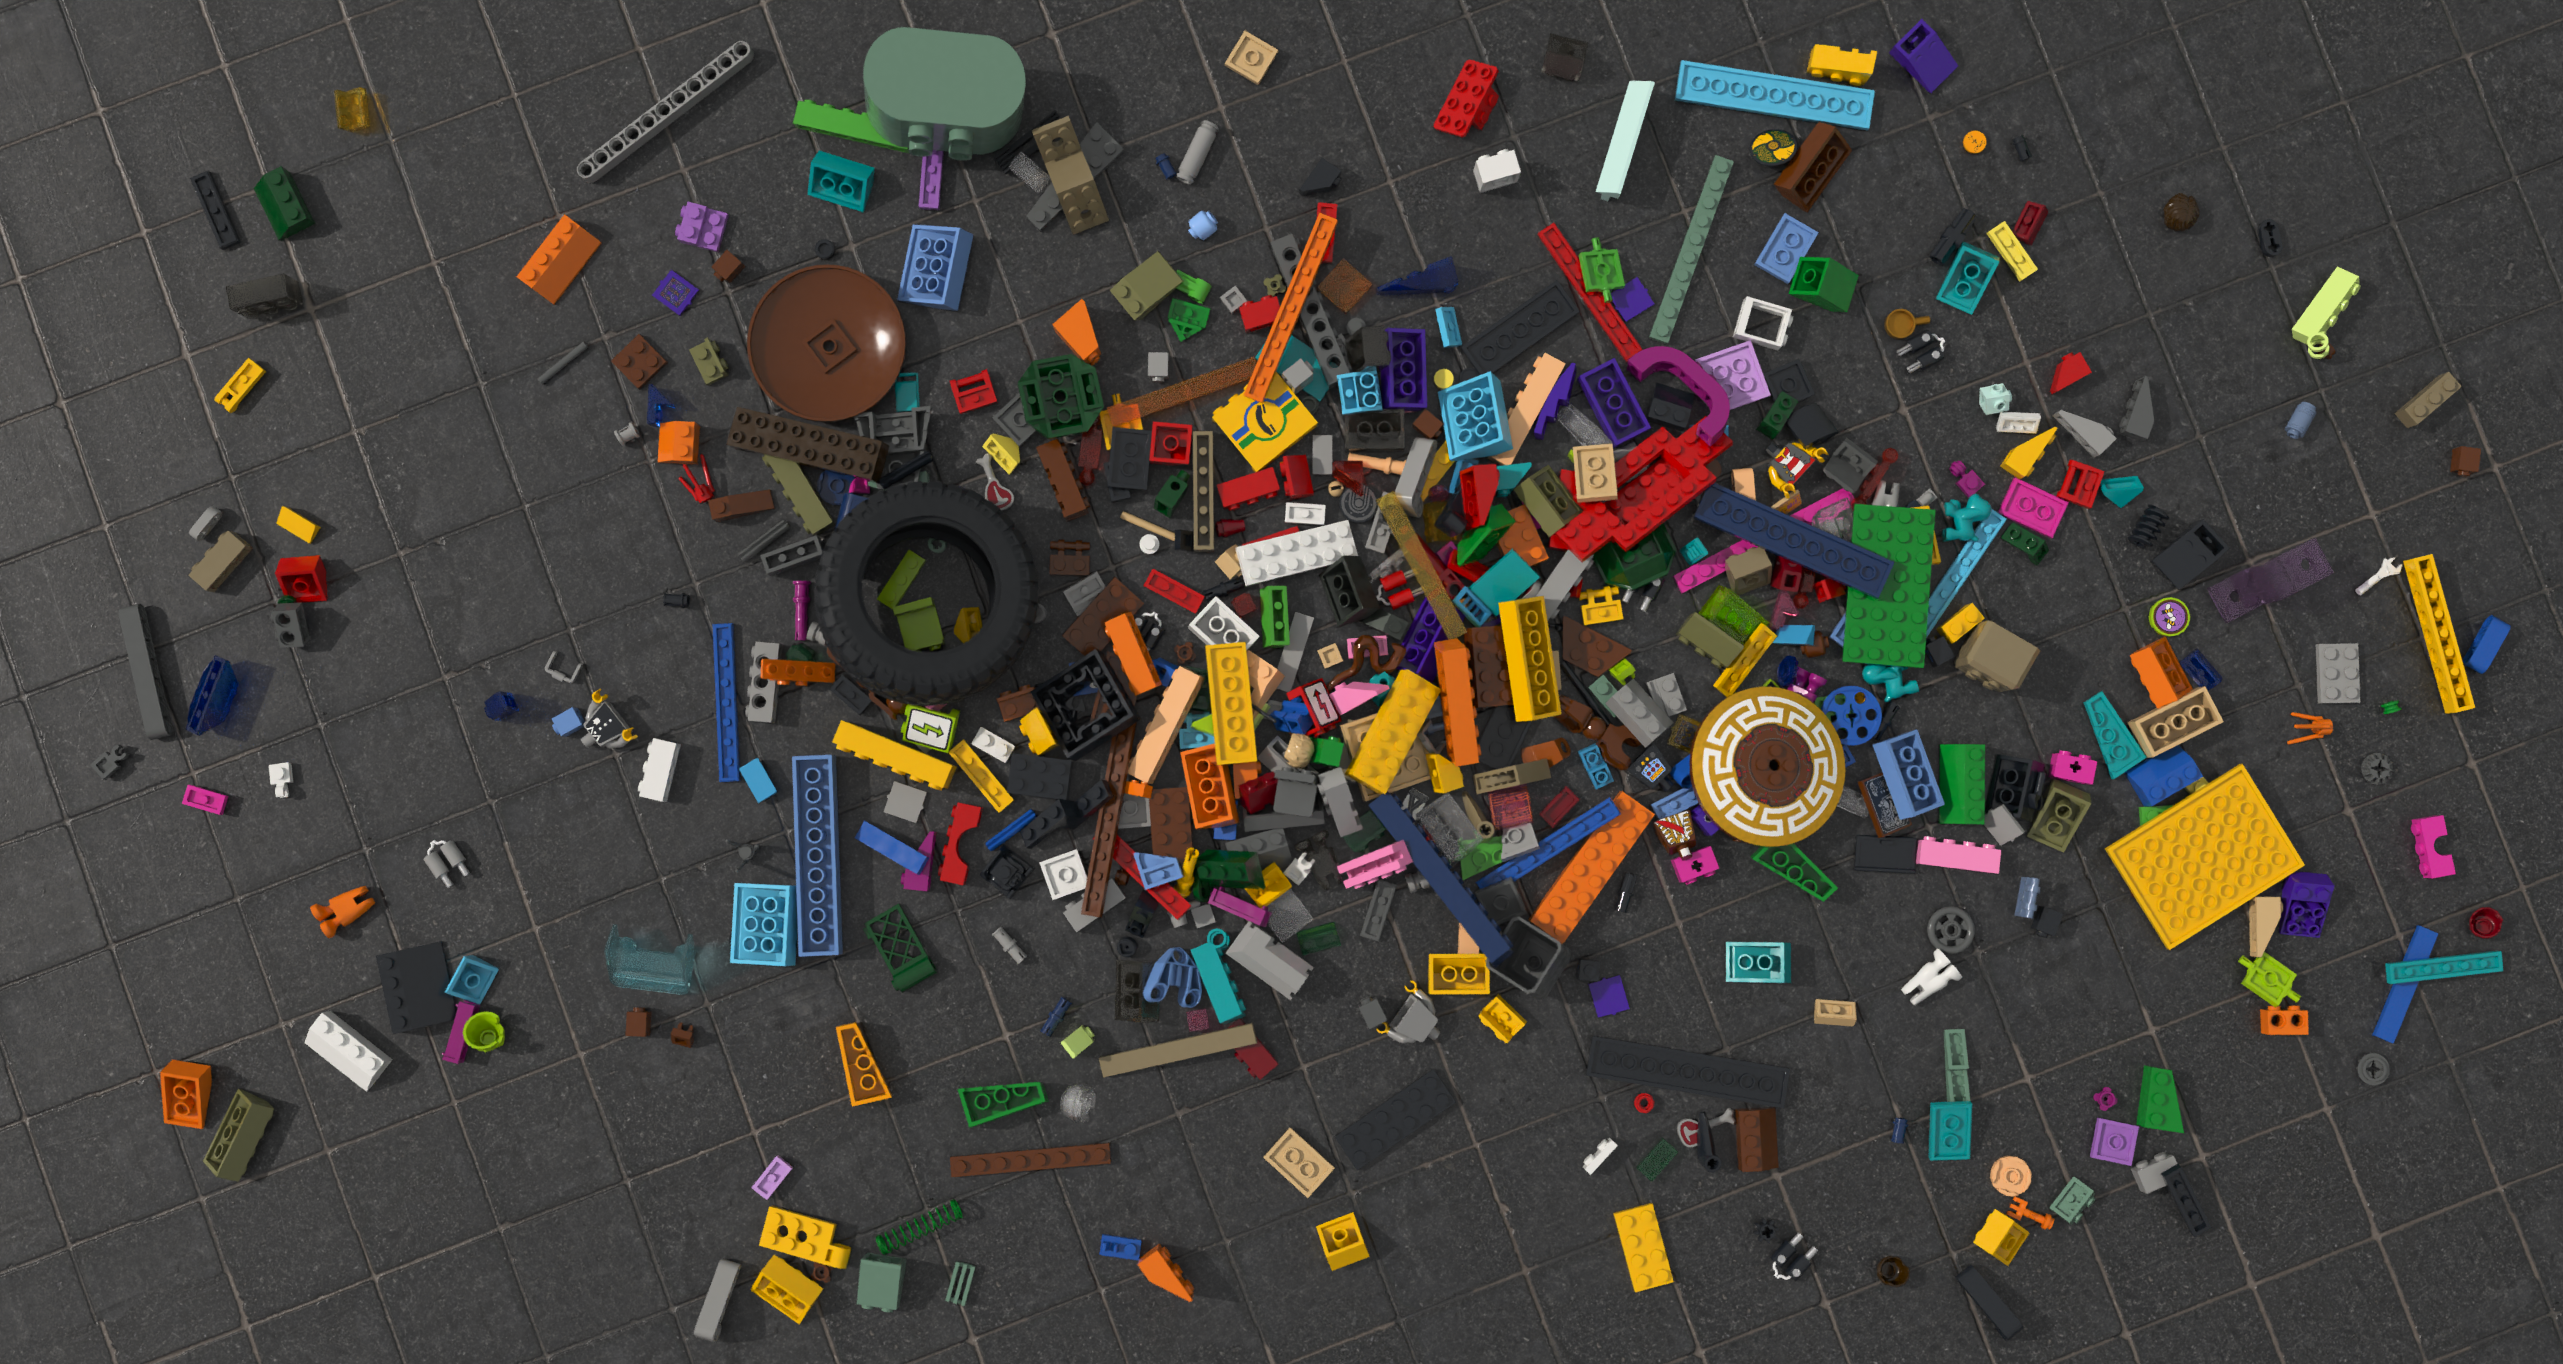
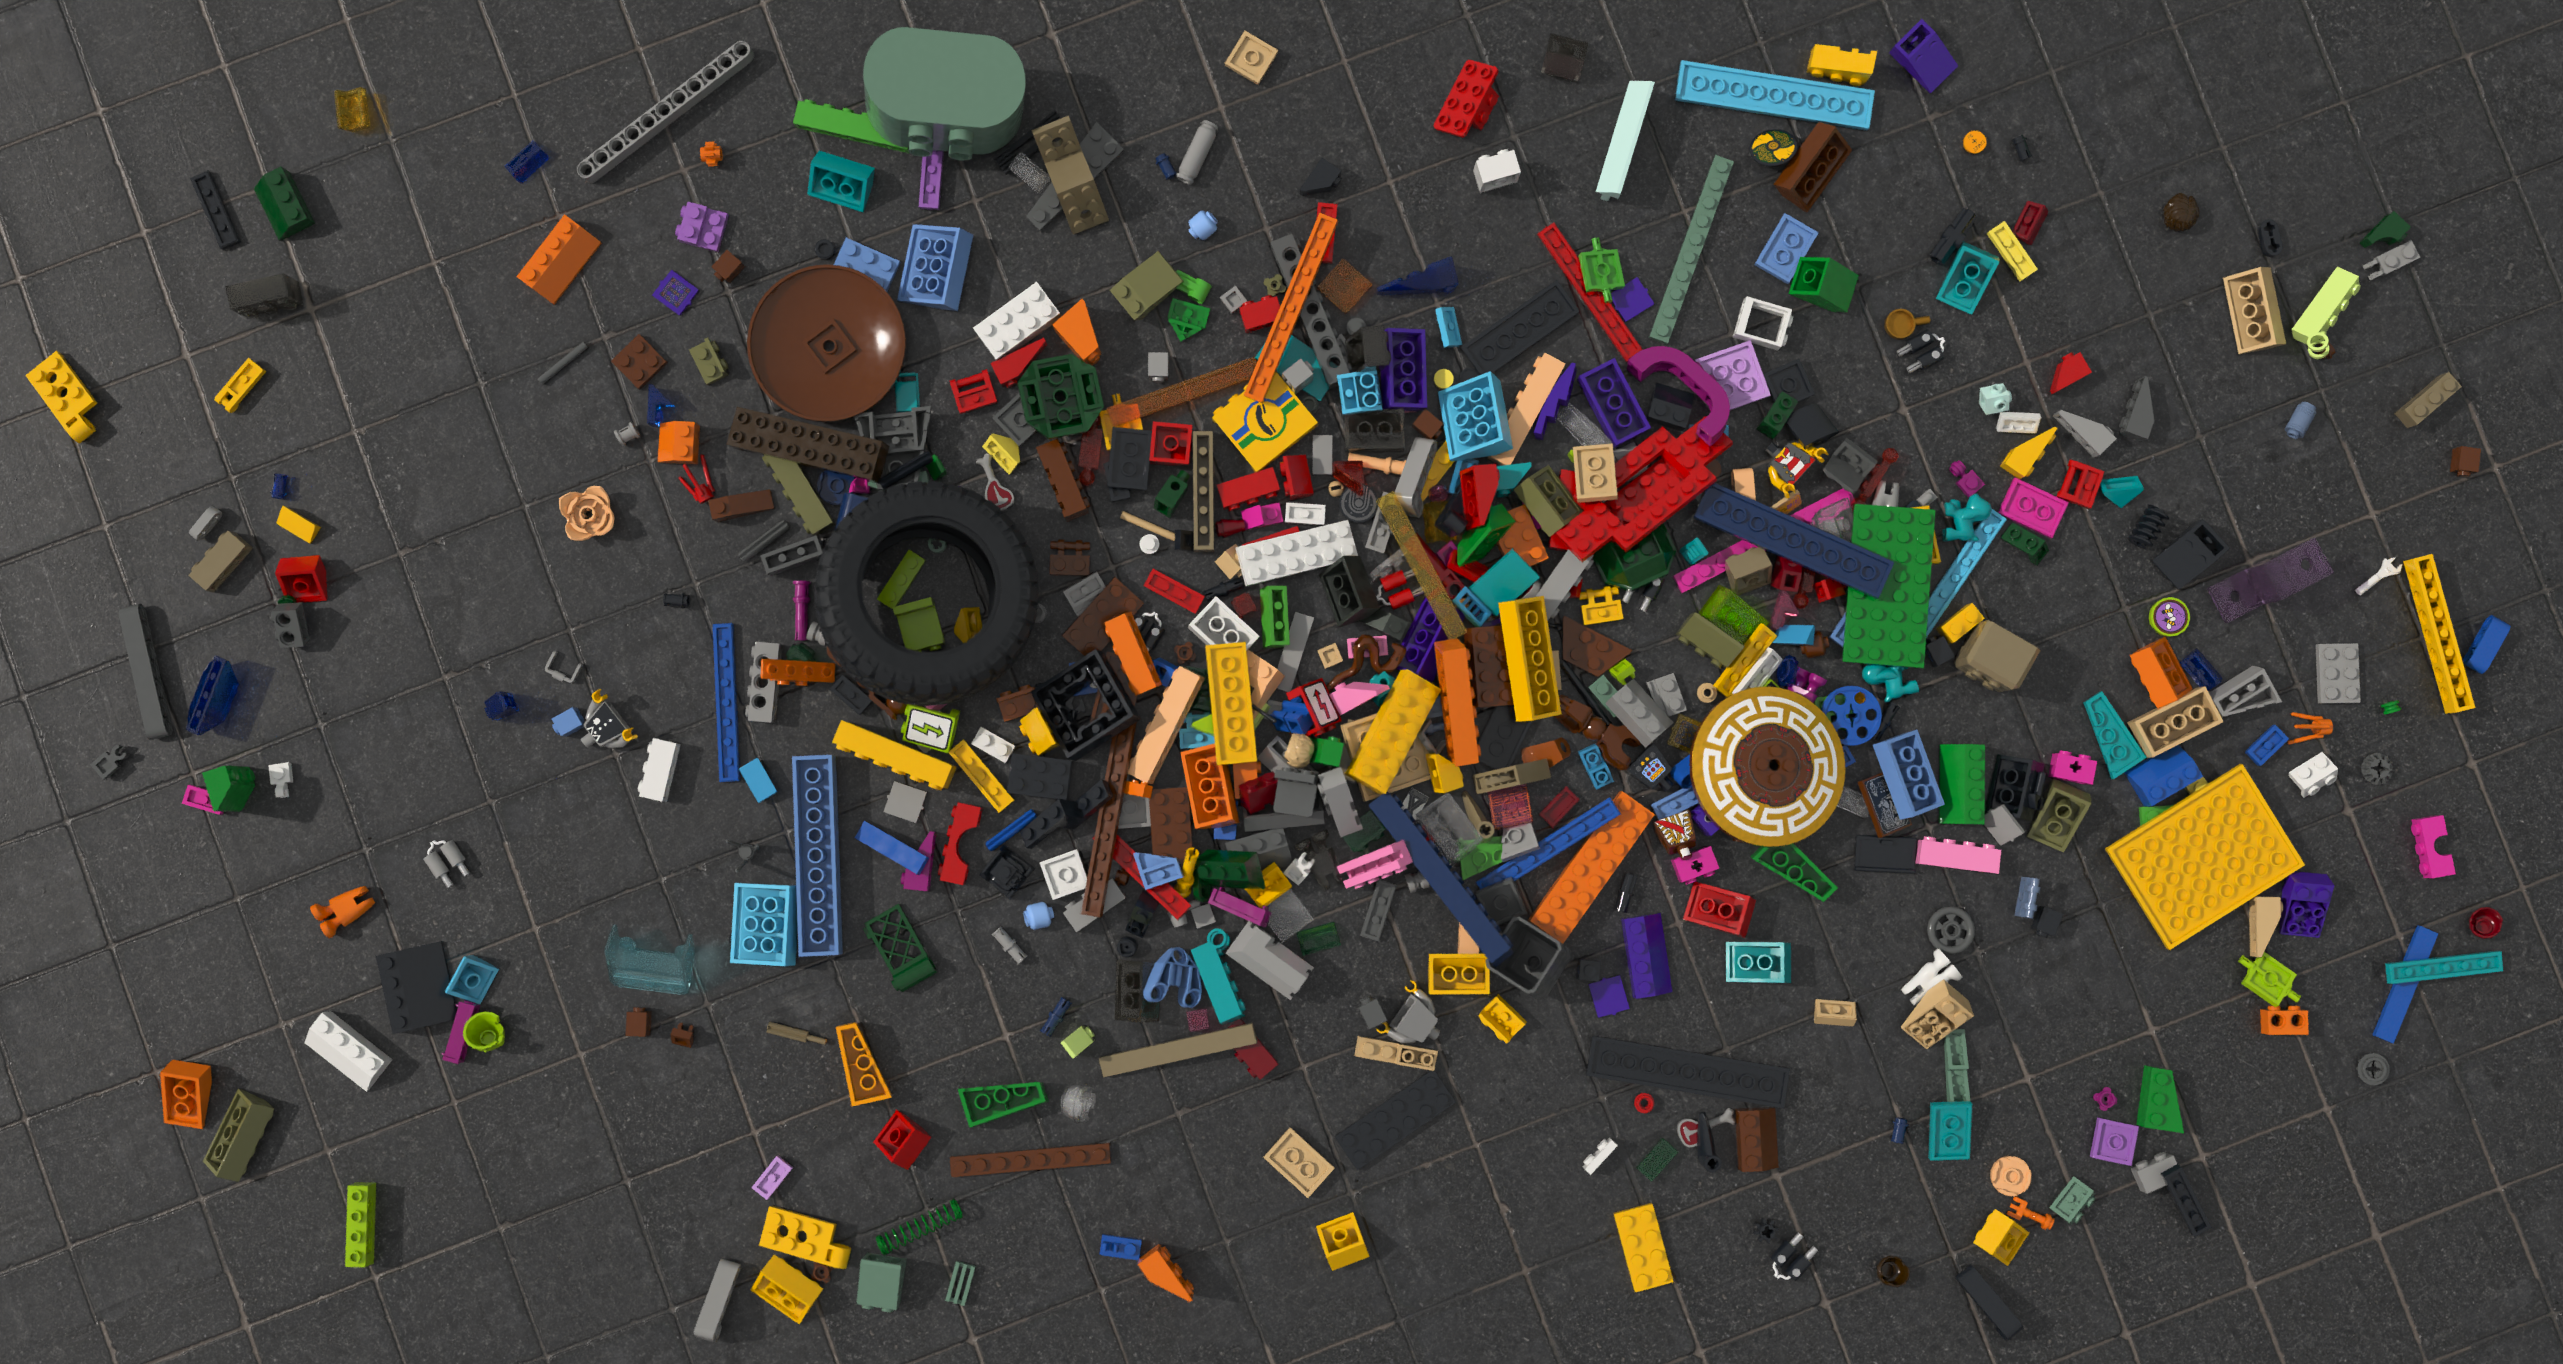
(68, 408): none -> yellow hinge
(229, 787): none -> green slope
(279, 486): none -> clear blue pin
(360, 1224): none -> lime brick
(526, 162): none -> clear blue slope
(574, 509): none -> light nougat brick
(711, 154): none -> orange gear
(793, 1033): none -> dark tan axle
(868, 261): none -> medium blue plate
(902, 1140): none -> red slope
(936, 468): none -> green slope
(1013, 366): none -> red slope
(1017, 322): none -> white brick
(1038, 915): none -> light blue head
(1262, 516): none -> dark pink slope
(1396, 1053): none -> tan slope
(1646, 955): none -> dark purple slope
(1700, 693): none -> tan plate
(1719, 909): none -> red slope
(1760, 671): none -> white plate
(1937, 1014): none -> tan slope
(2244, 692): none -> light grey wedge
(2254, 310): none -> tan slope
(2266, 745): none -> blue plate
(2314, 774): none -> white bracket
(2389, 230): none -> dark green arch
(2393, 259): none -> light grey hinge

